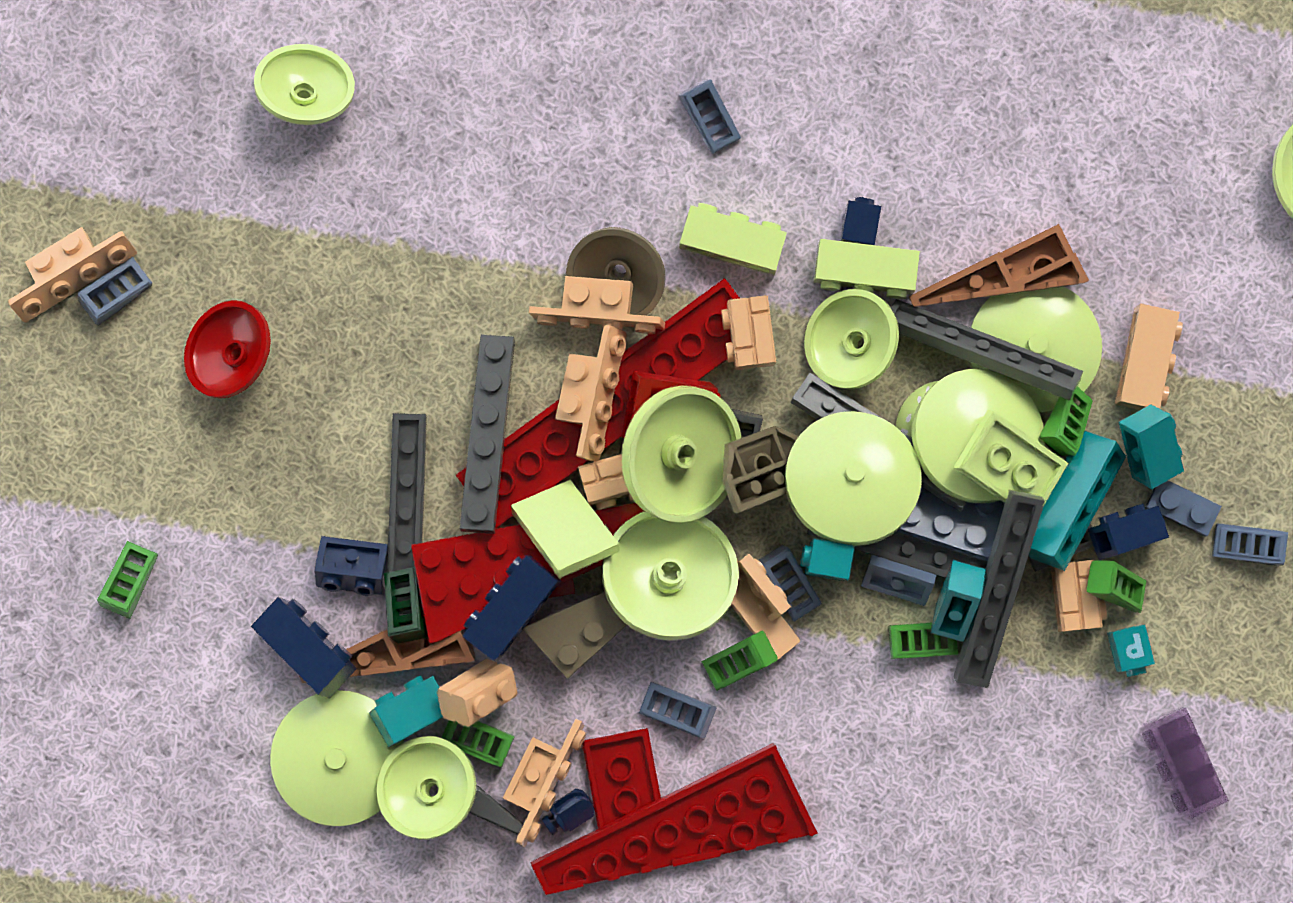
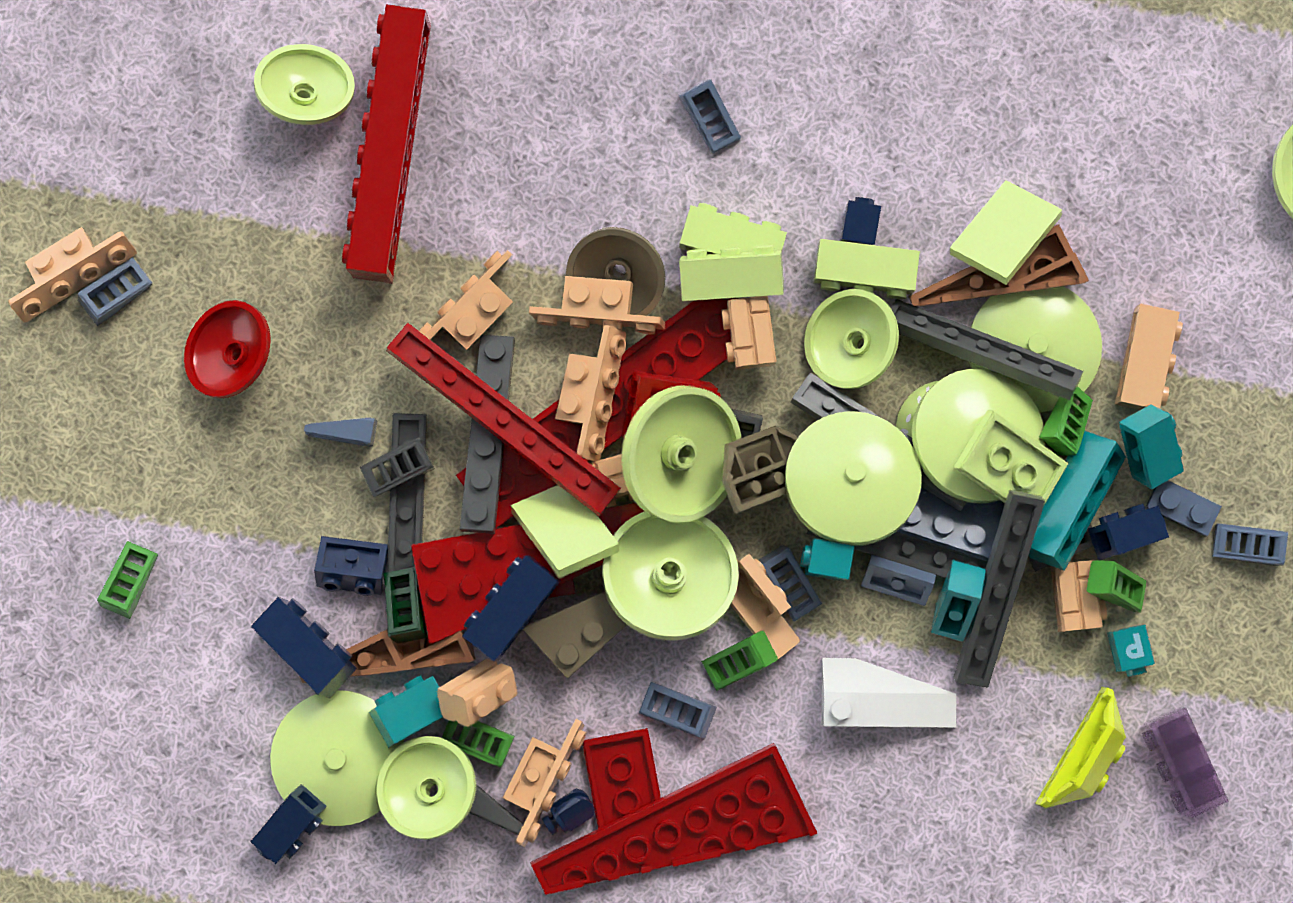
(287, 825): none -> dark blue brick
(351, 431): none -> sand blue slope
(388, 143): none -> red brick
(422, 455): none -> dark grey slope
(475, 308): none -> light nougat bracket
(503, 419): none -> red plate
(731, 273): none -> yellowish green brick
(876, 697): none -> white wedge
(896, 643): bright green slope -> none
(1005, 232): none -> yellowish green tile
(1088, 754): none -> neon yellow wedge

